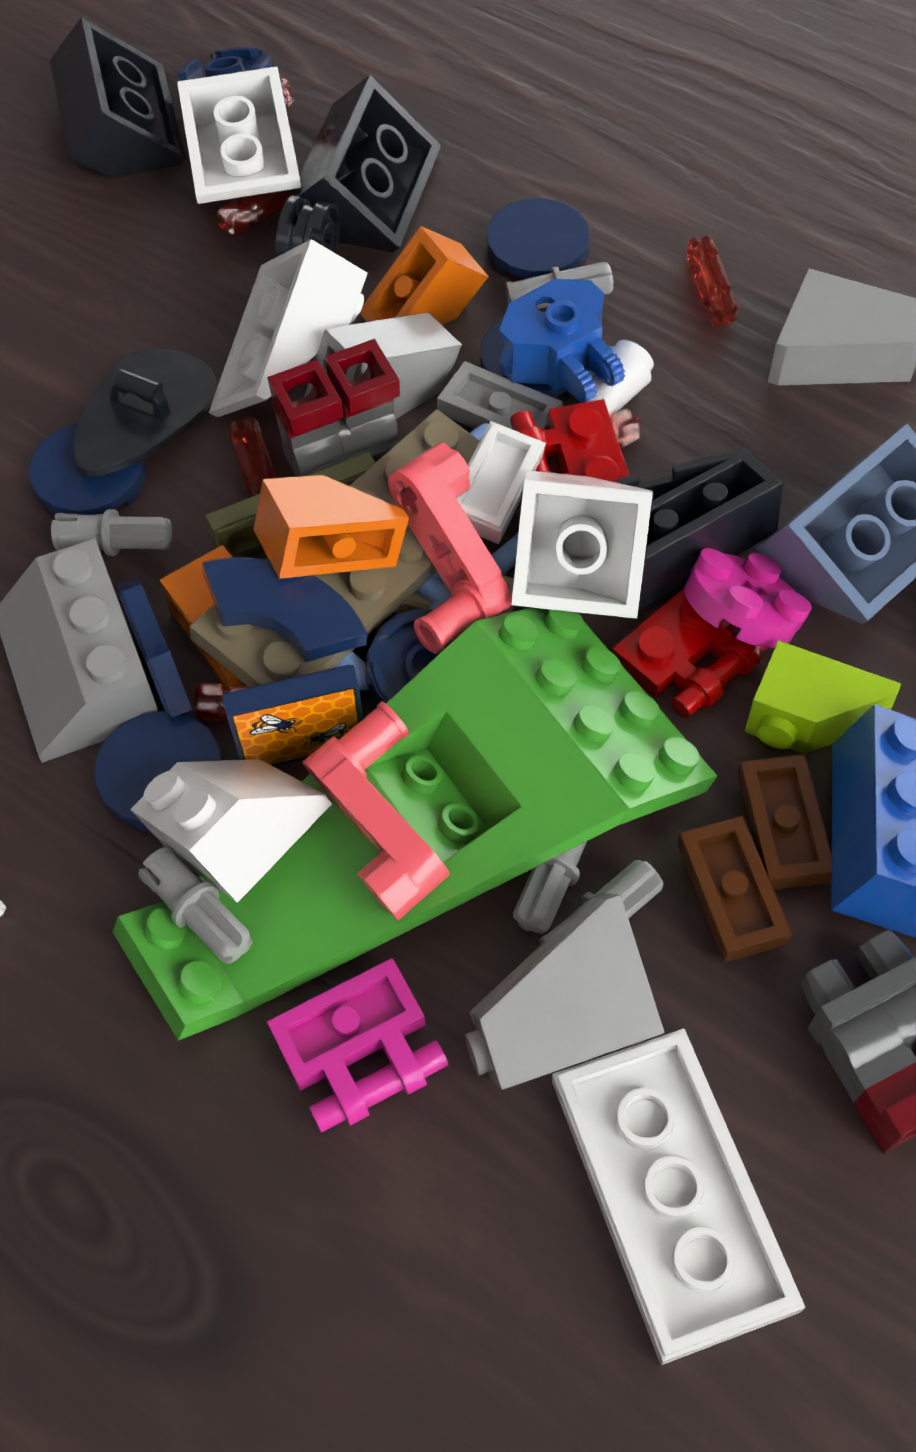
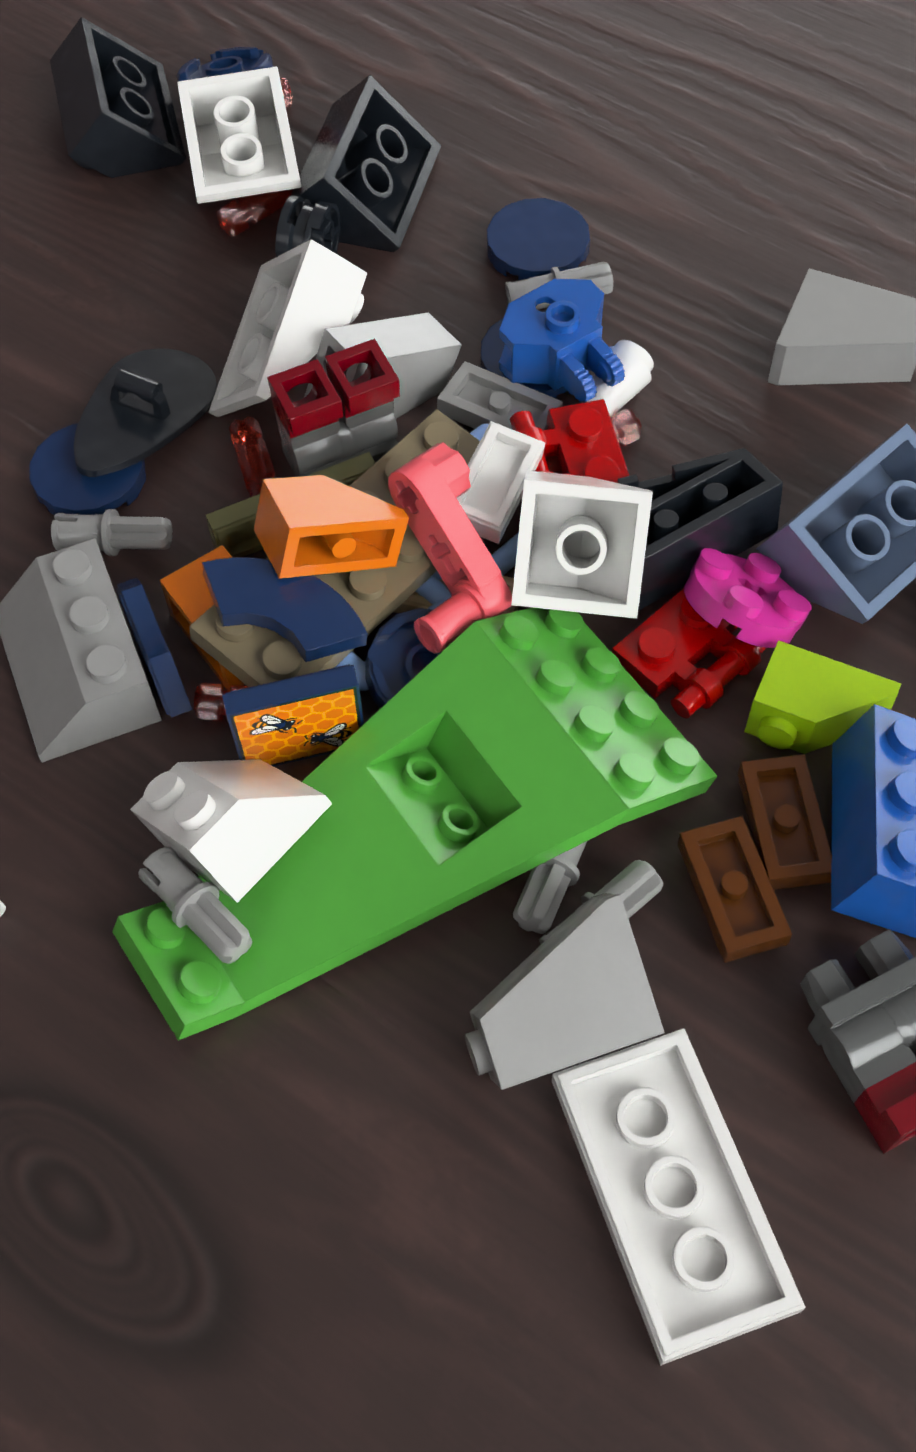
(143, 751): dark blue tile -> none
(347, 1026): dark pink plate -> none
(406, 863): coral beam -> none
(426, 277): orange slope -> none
(712, 281): clear red axle -> none

